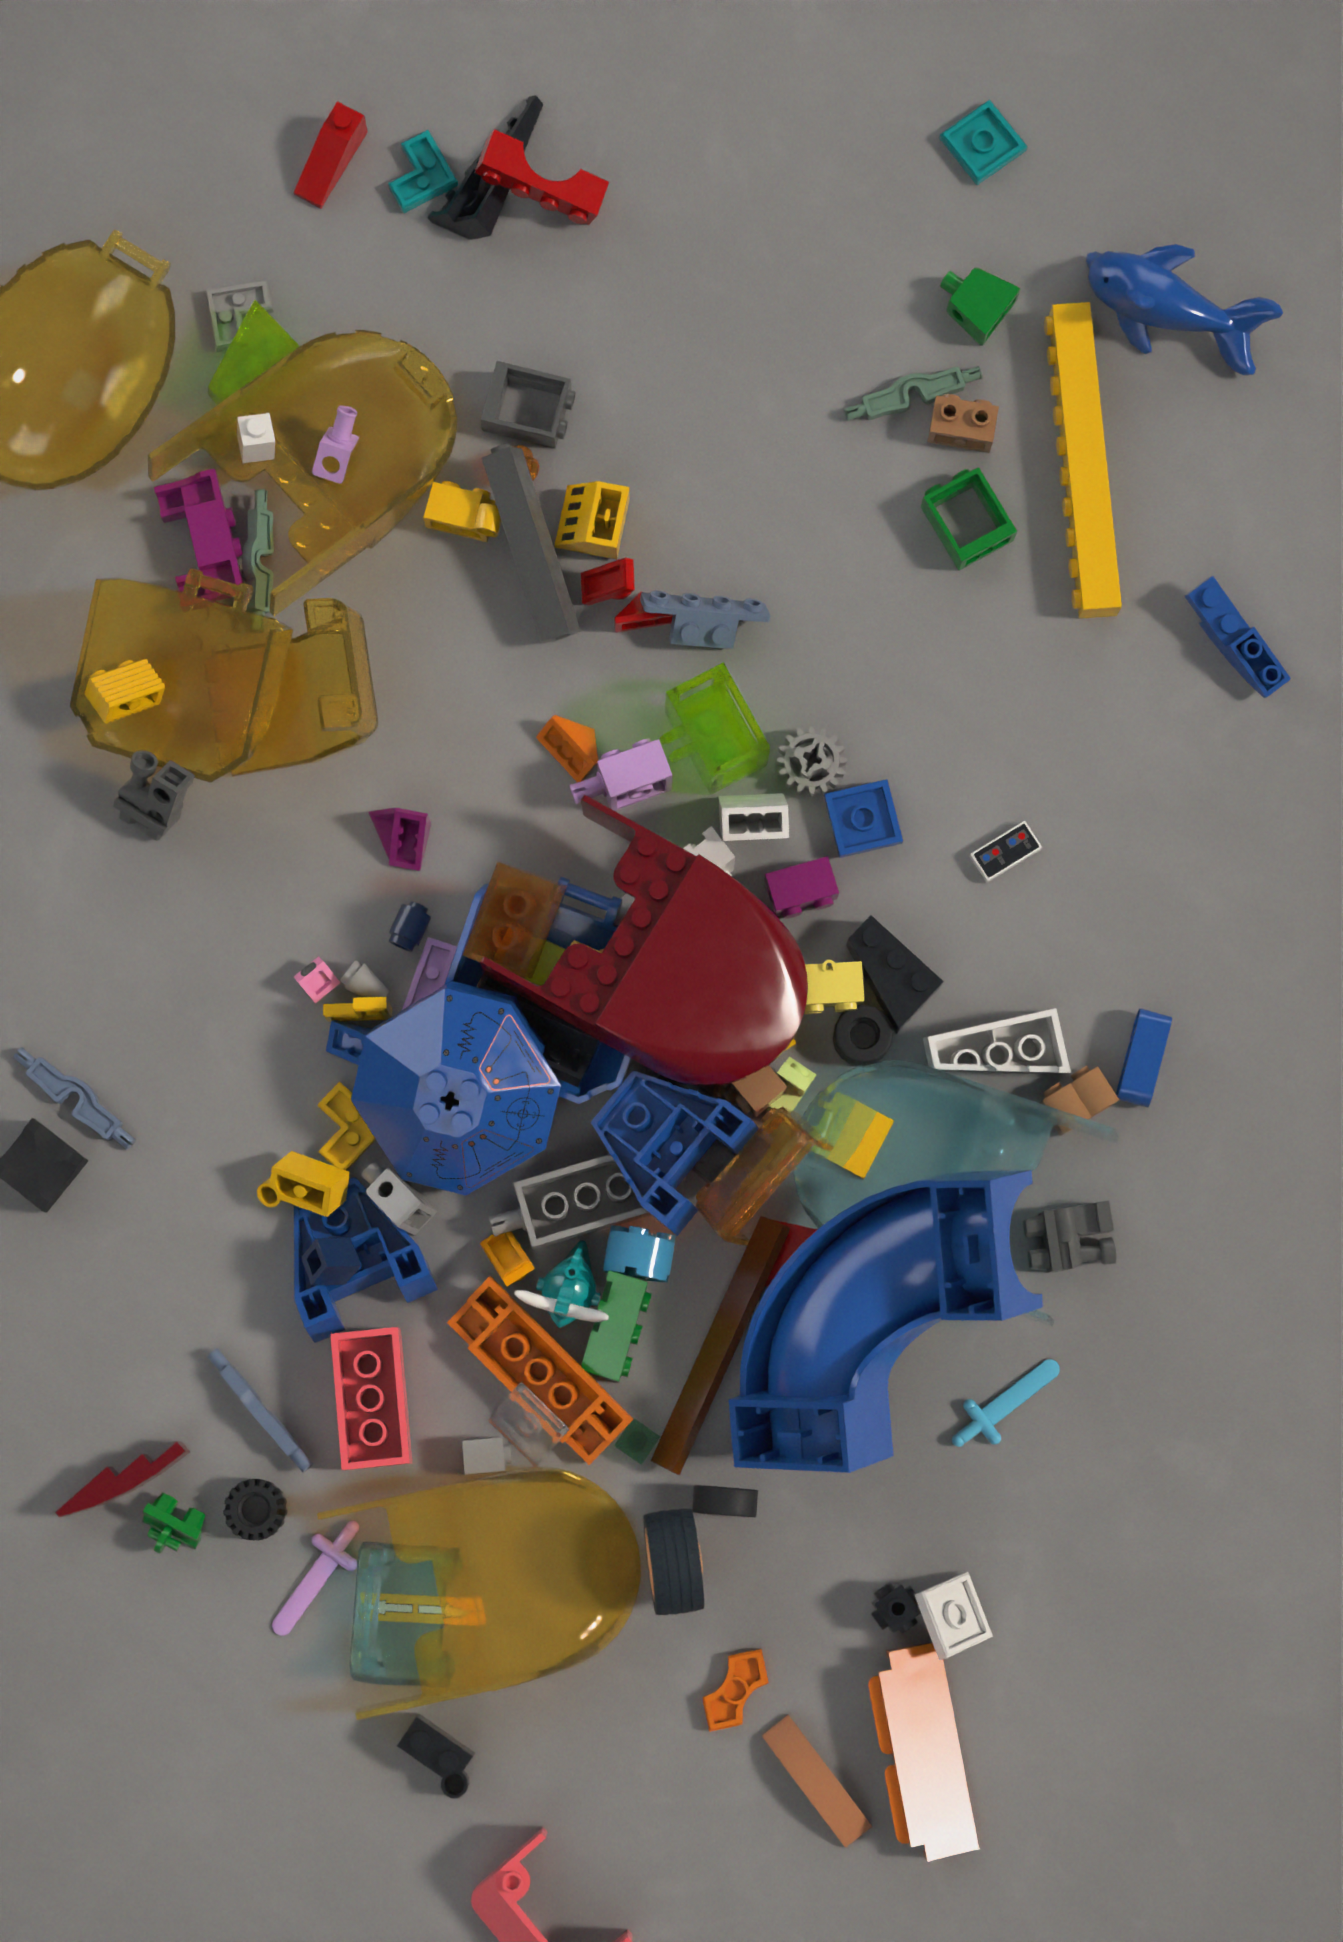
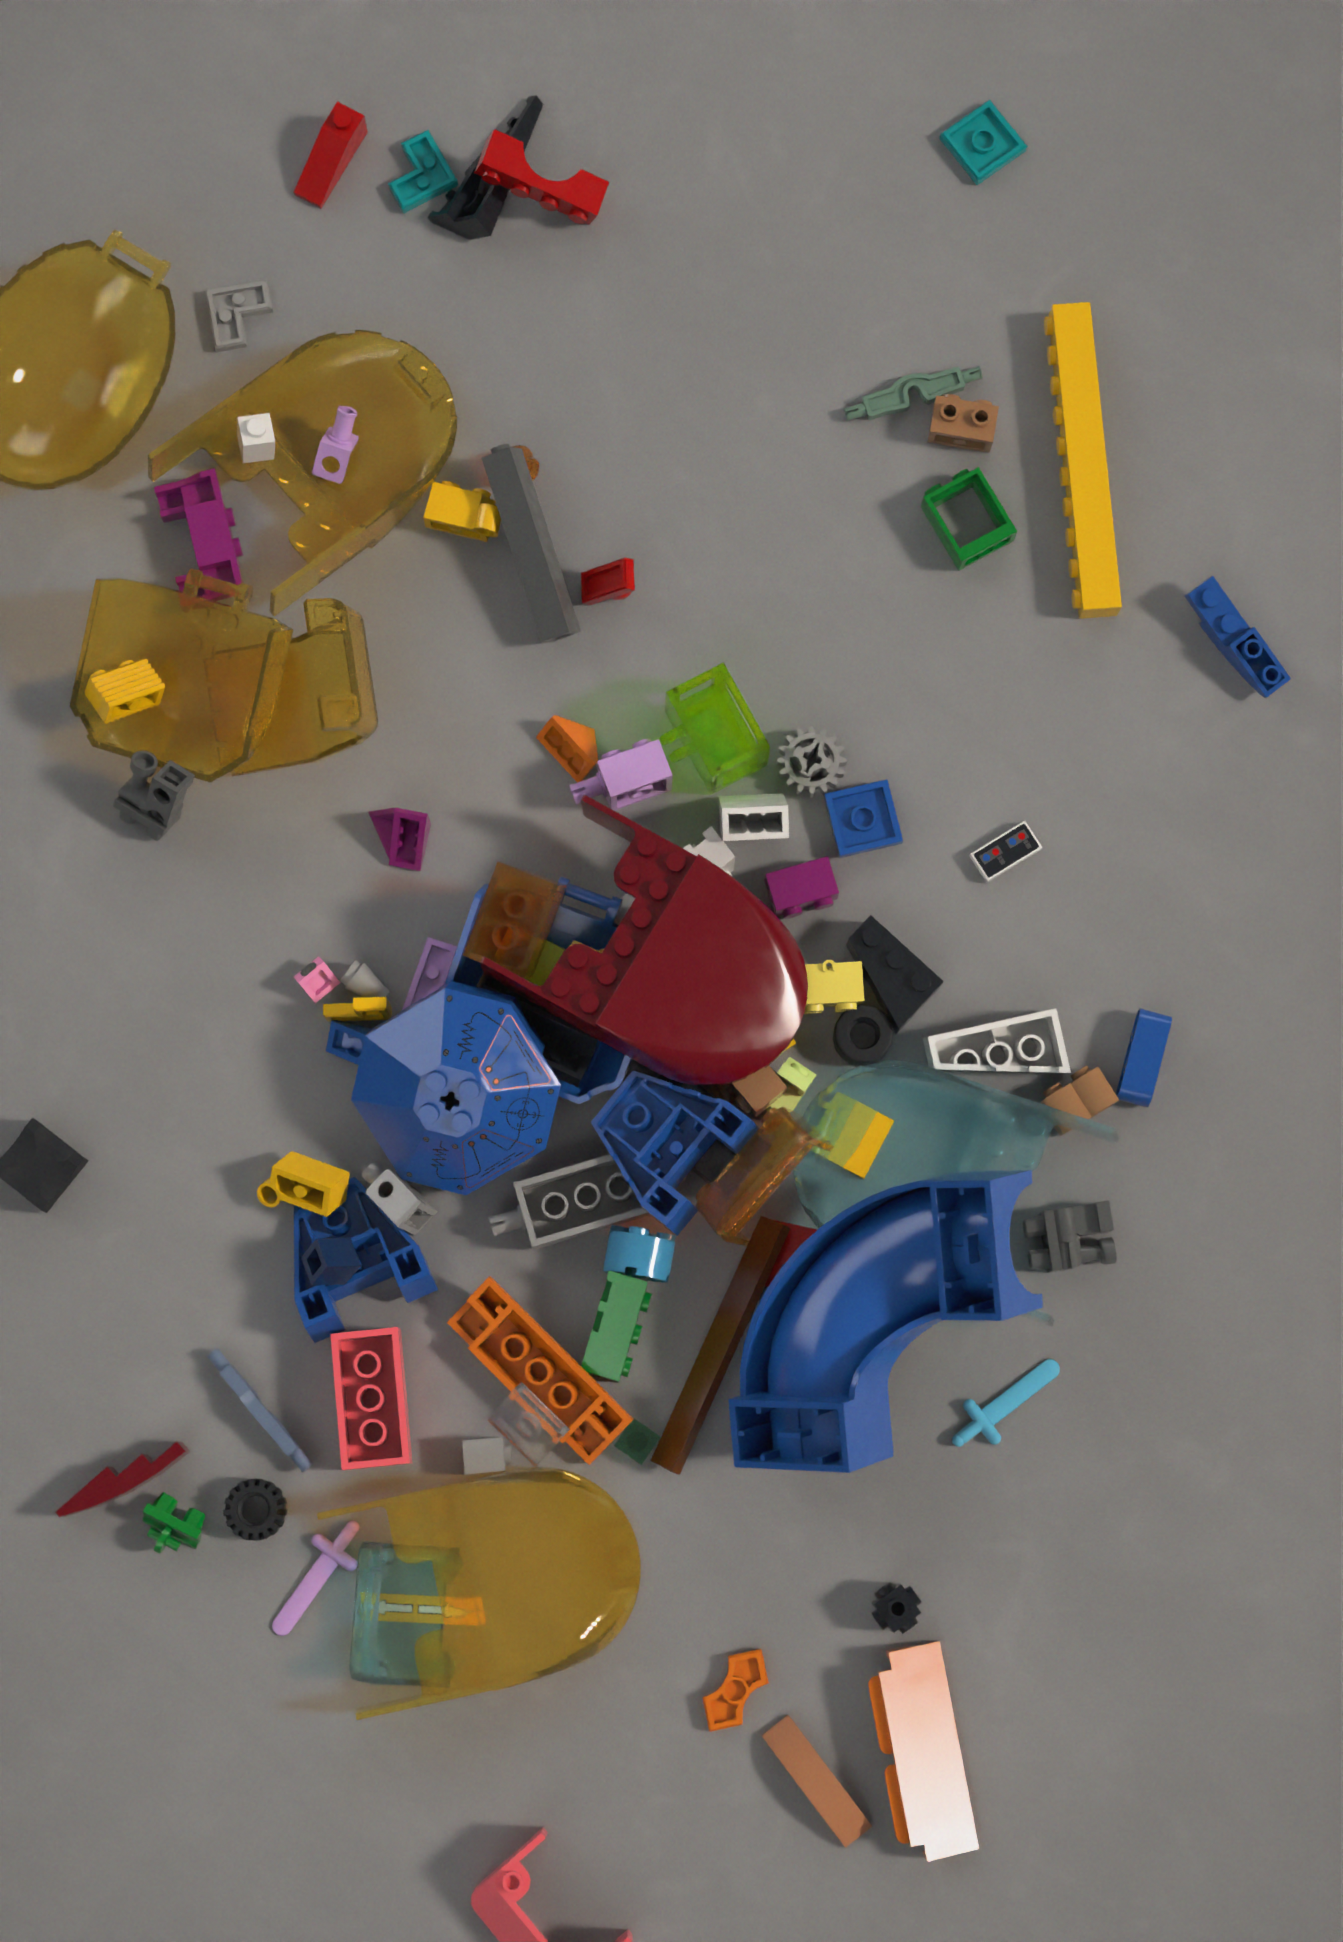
(61, 1087): sand blue piece -> none
(253, 350): clear neon green wedge -> none
(259, 544): sand green piece -> none
(354, 1135): yellow tile -> none
(409, 926): dark blue brick -> none
(437, 1752): black hinge -> none
(507, 1257): light orange tile -> none
(508, 373): dark grey window -> none
(568, 1290): teal helmet -> none
(593, 518): yellow slope -> none
(635, 617): red slope -> none
(674, 1561): black wheel -> none
(704, 620): sand blue bracket -> none
(725, 1501): black tyre -> none
(953, 1615): white tile -> none
(979, 301): green torso -> none
(1150, 294): blue animal -> none

